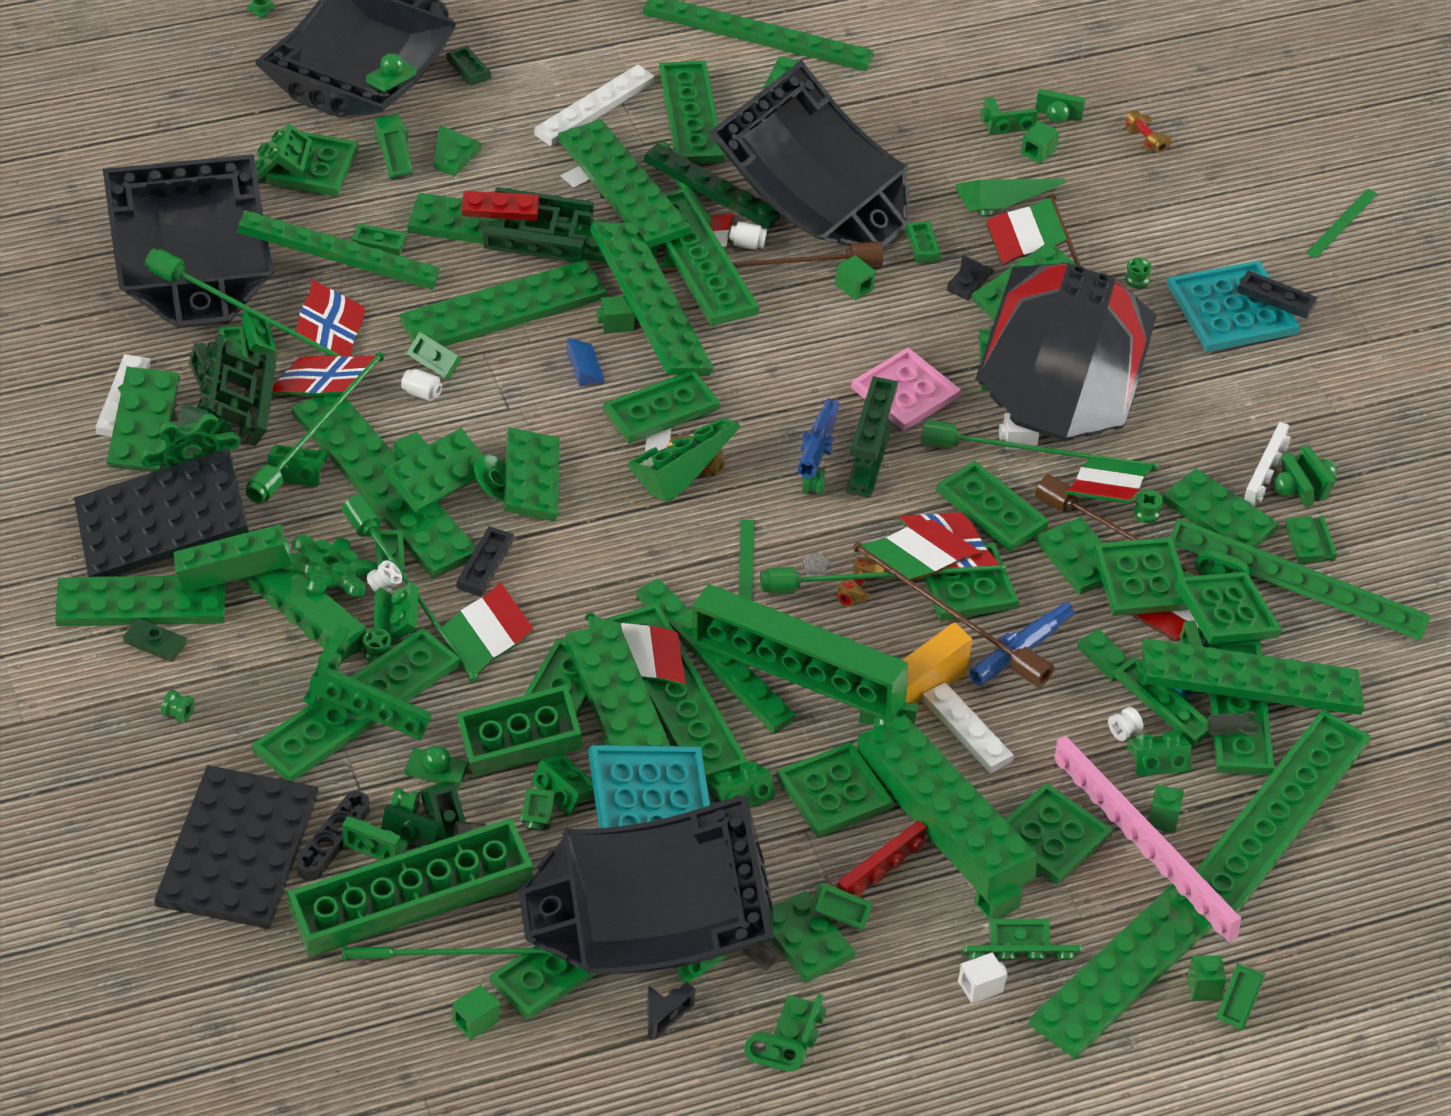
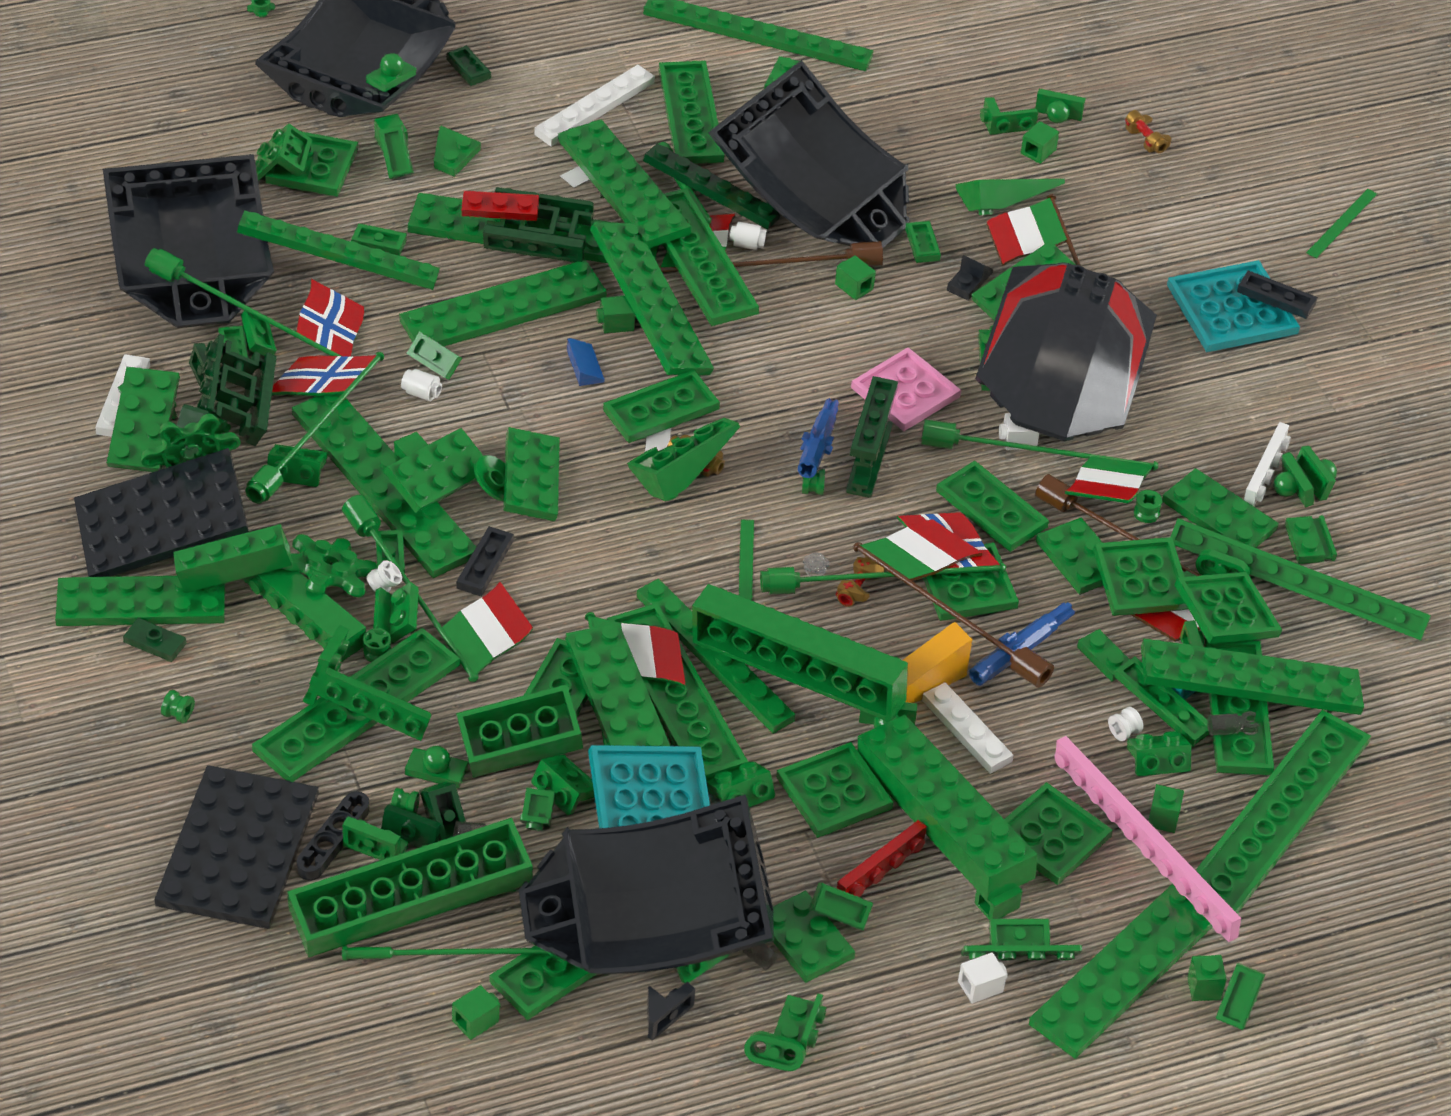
(1138, 273): green wheel -> none

